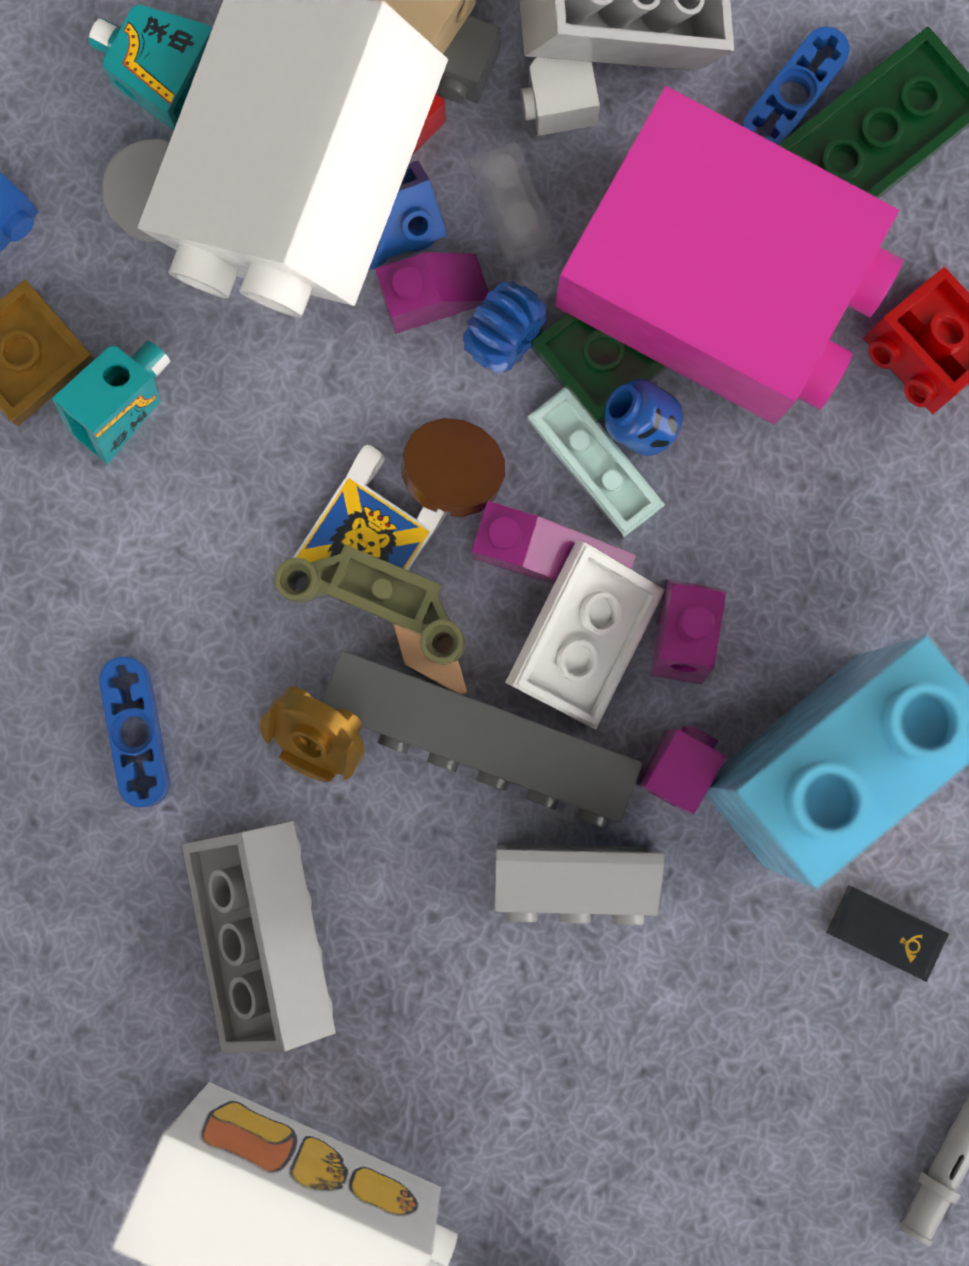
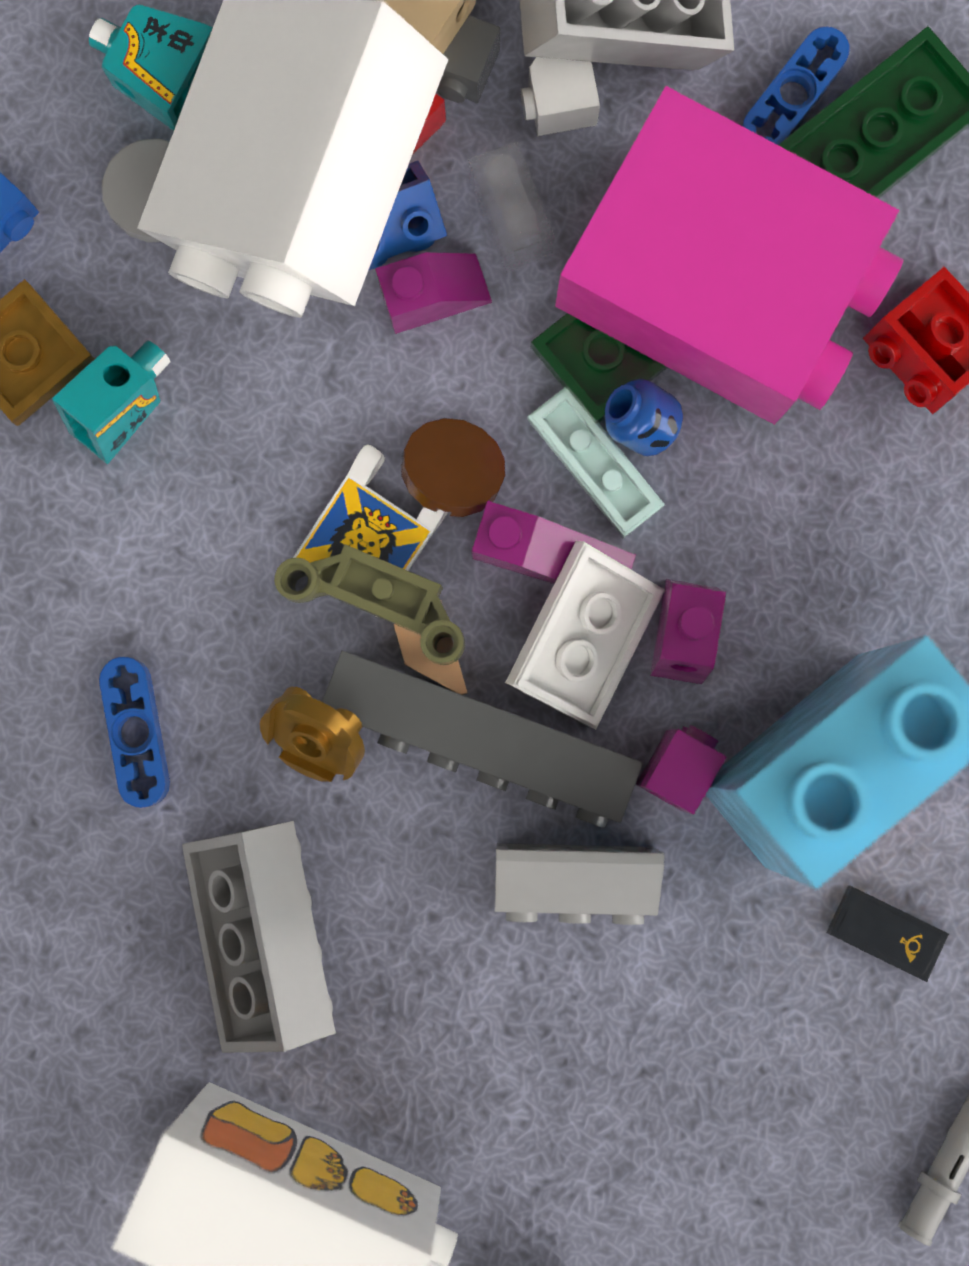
(504, 326): blue gear -> none

